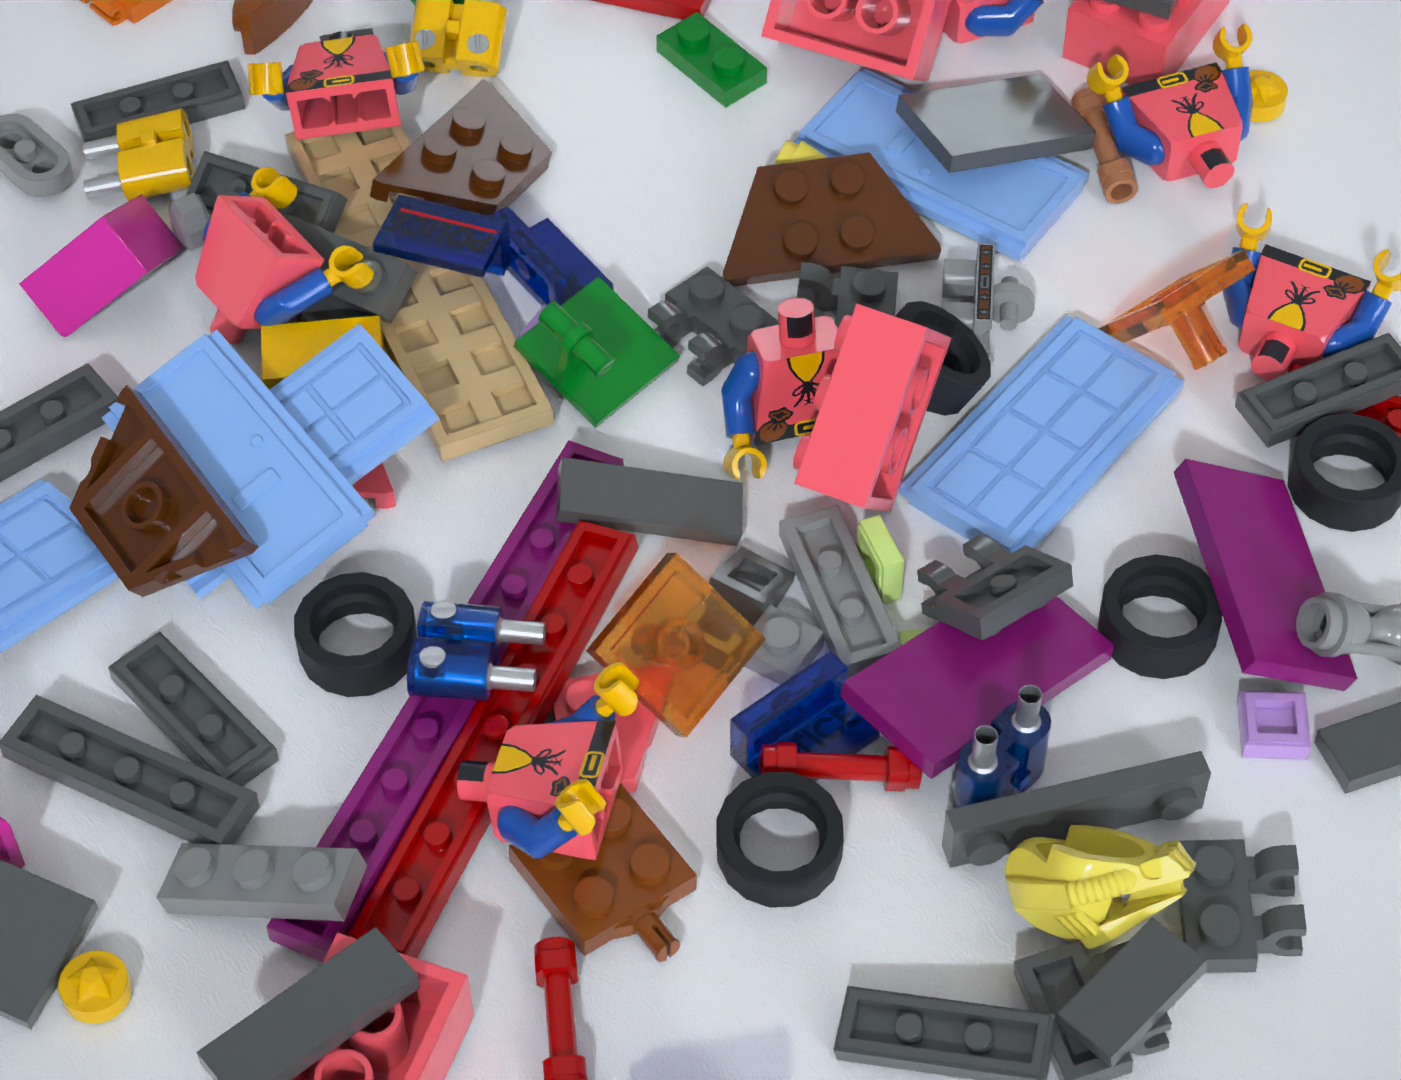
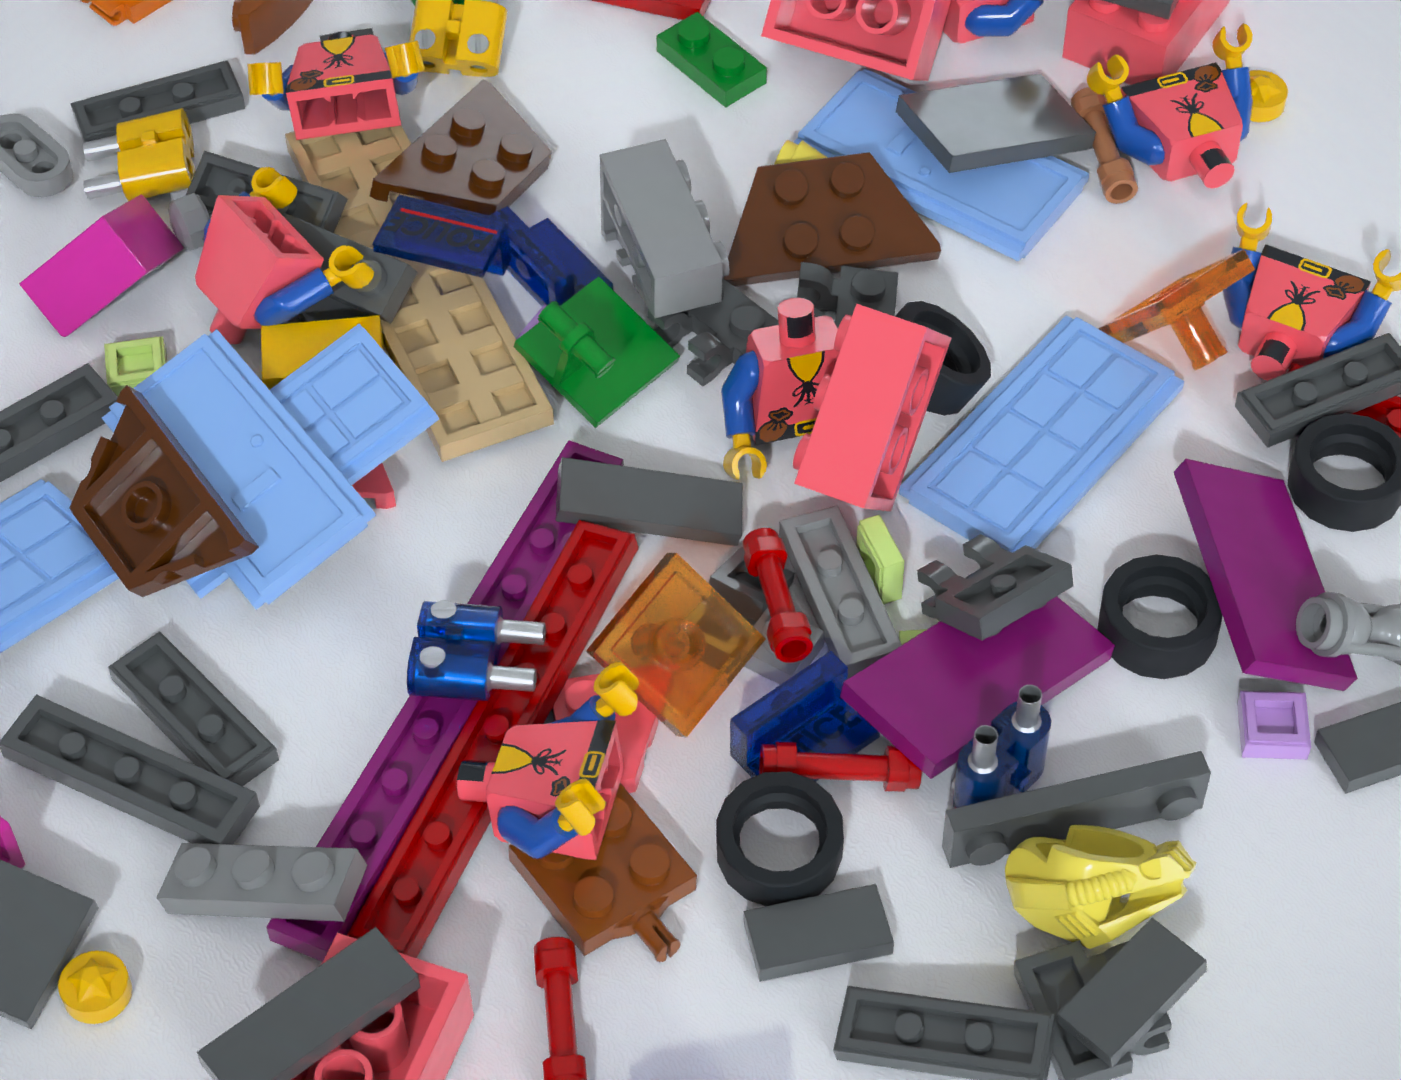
(133, 361): none -> yellowish green tile
(347, 596): black tyre -> none
(660, 229): none -> light grey wedge
(787, 629): none -> red bar
(818, 932): none -> dark grey tile
(974, 279): light grey hips -> none
(1218, 904): dark grey plate -> none

